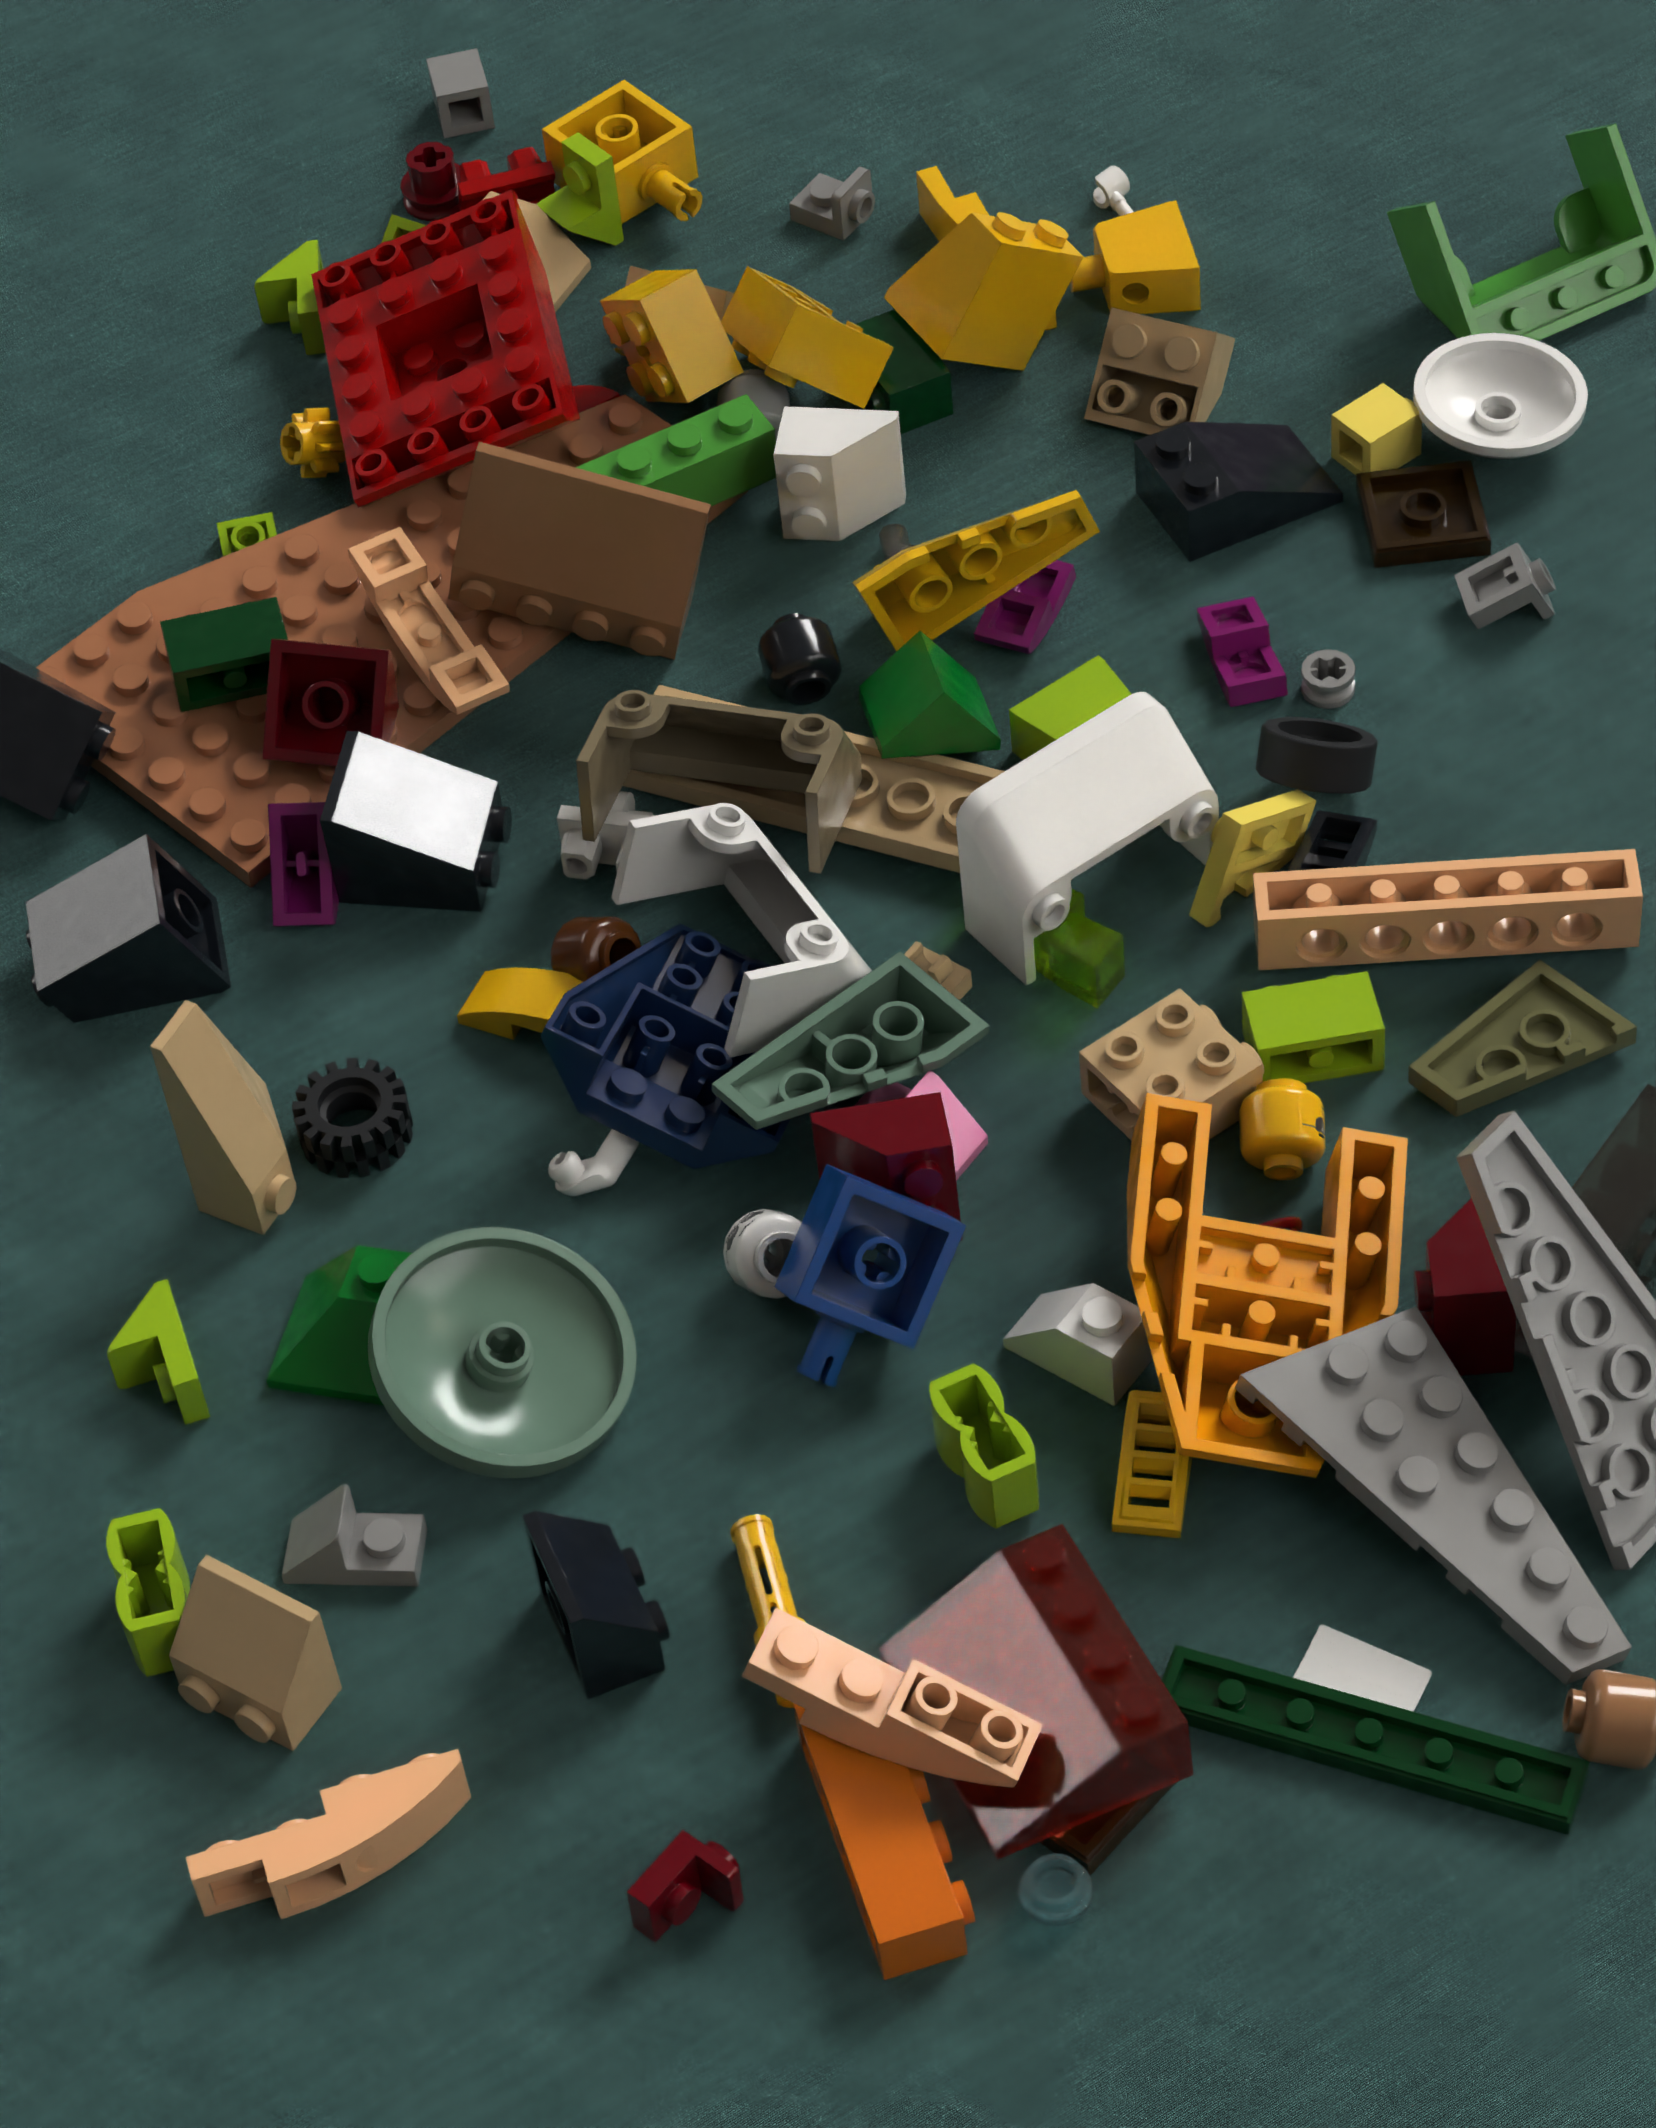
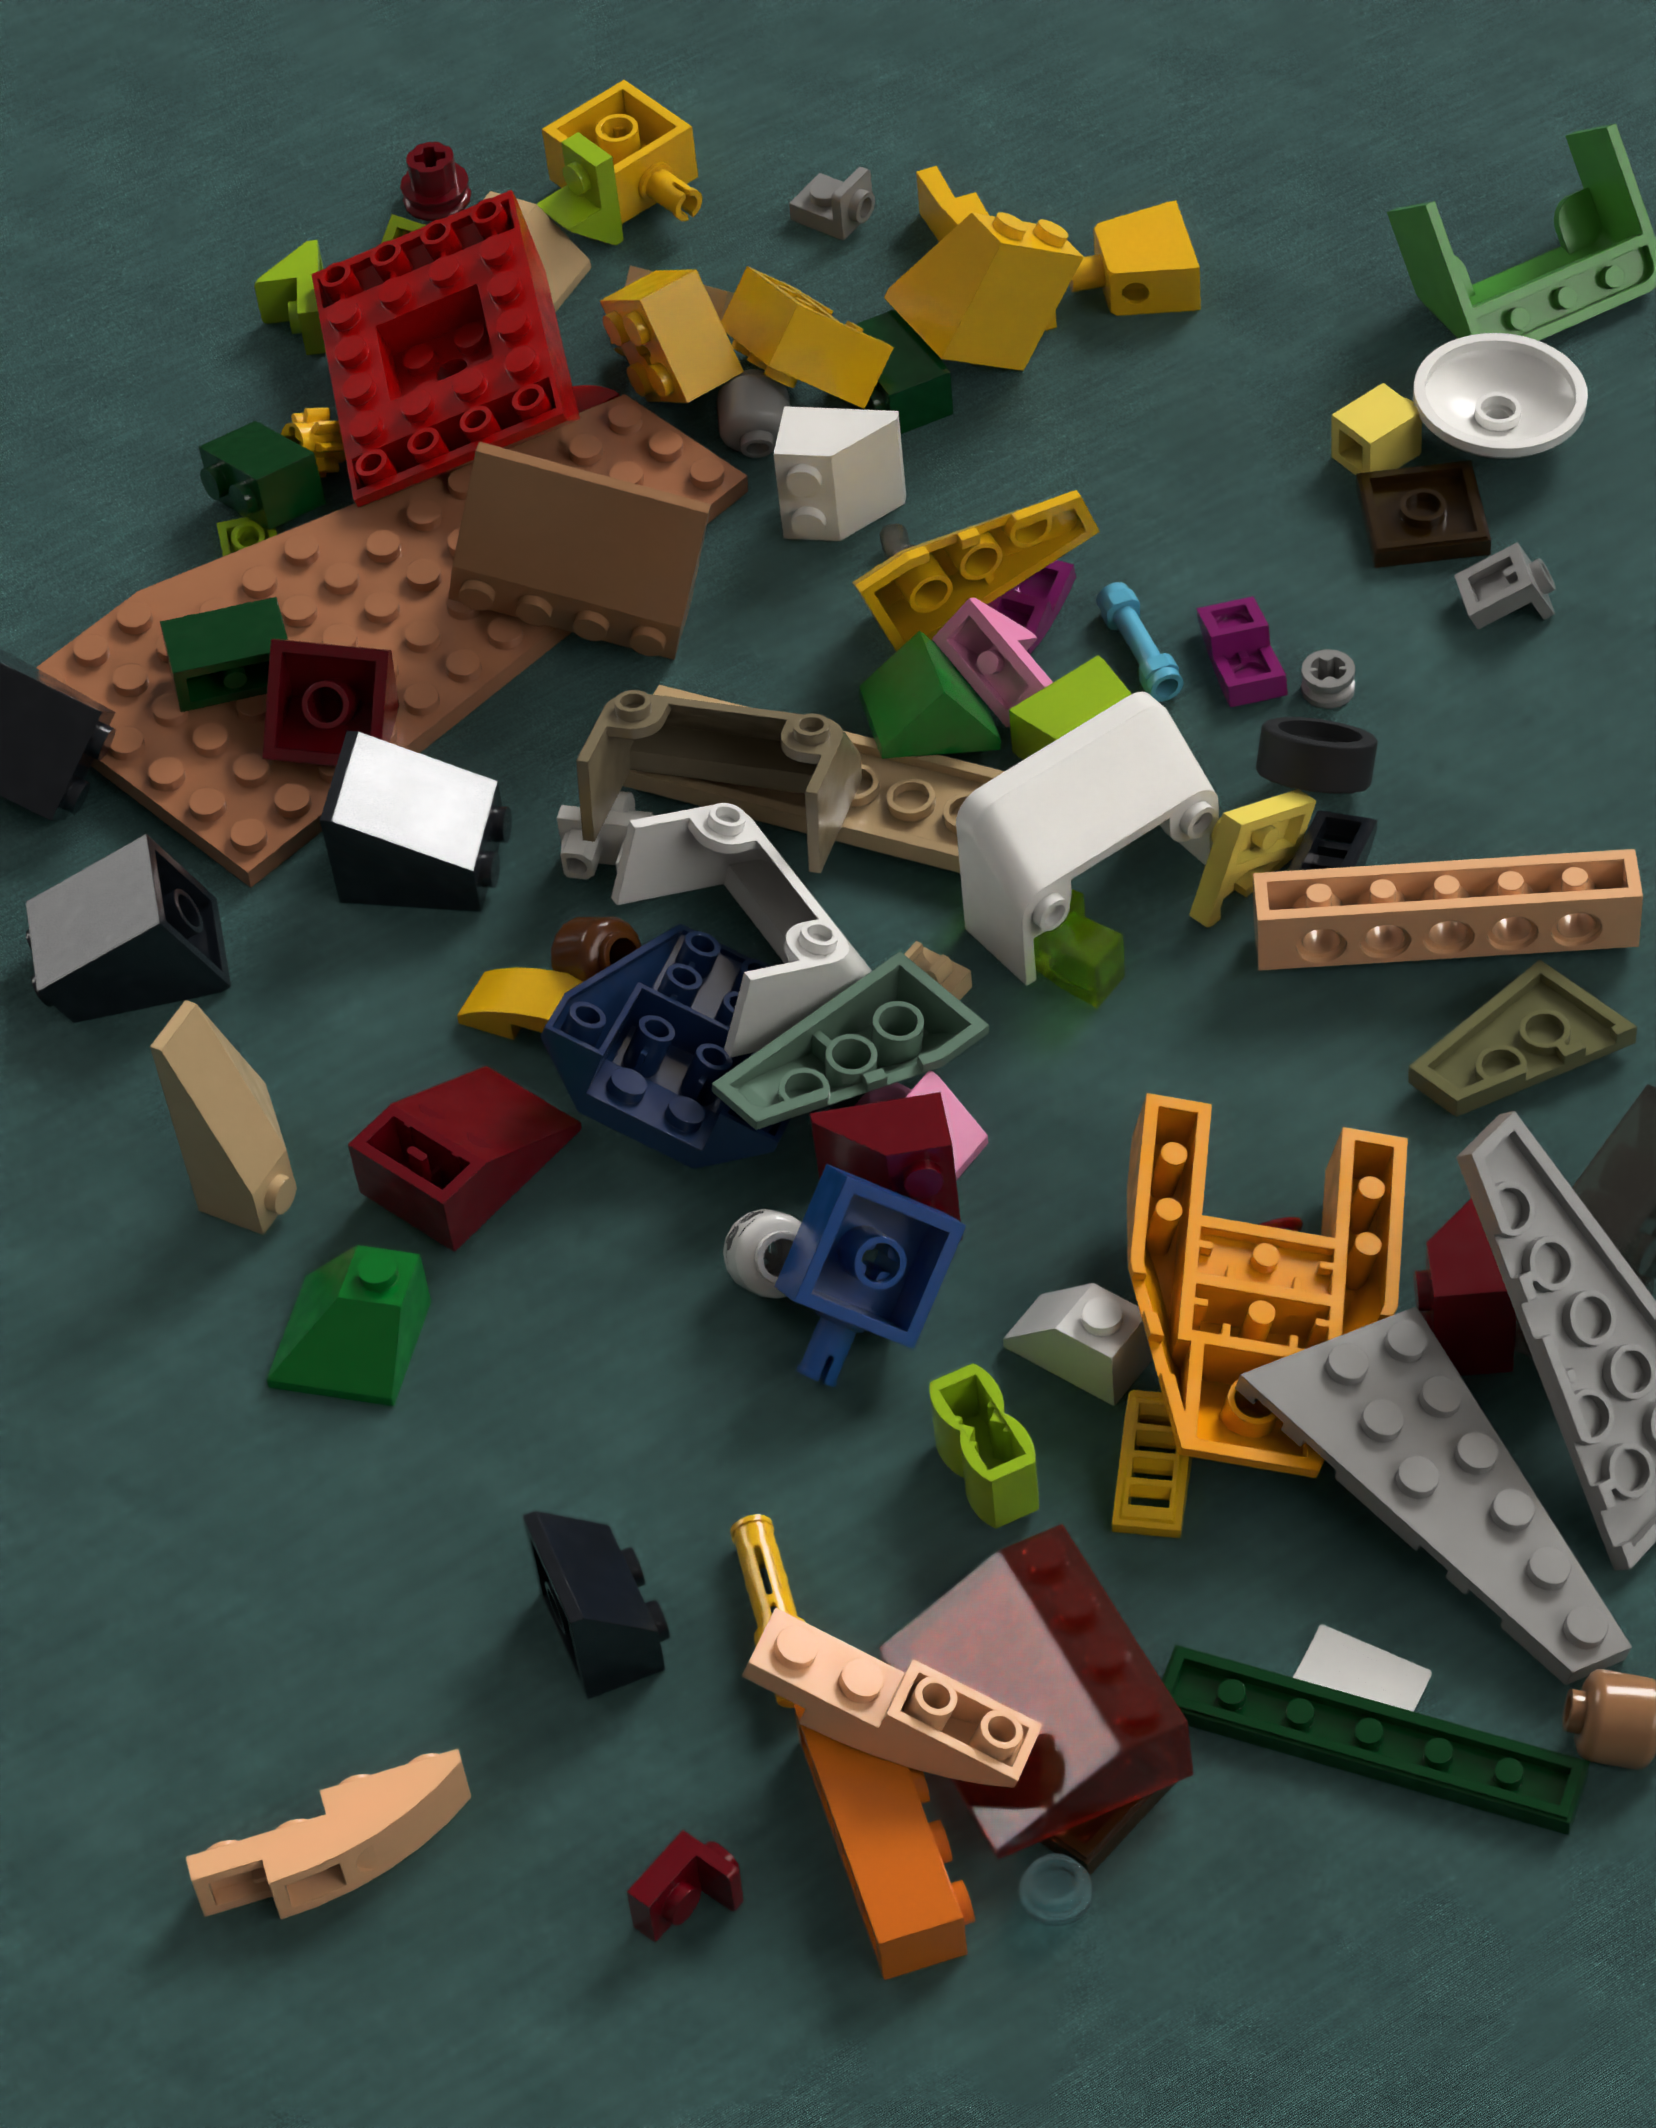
(149, 1585): lime brick -> none
(156, 1348): lime slope -> none
(253, 1655): tan slope -> none
(261, 475): none -> dark green brick
(300, 866): magenta slope -> none
(351, 1548): light grey slope -> none
(358, 1144): black tyre -> none
(423, 625): light nougat slope -> none
(457, 1152): none -> dark red slope
(460, 93): light grey brick -> none
(501, 1352): sand green dish -> none
(527, 178): red hips -> none
(584, 1176): white arm -> none
(700, 457): bright green brick -> none
(799, 659): black head -> none
(992, 656): none -> bright pink slope
(1111, 188): white hand -> none
(1157, 373): tan slope -> none
(1157, 671): none -> medium azure bar
(1171, 1053): tan brick -> none
(1228, 482): black slope -> none
(1282, 1128): yellow head -> none
(1316, 1028): lime brick -> none

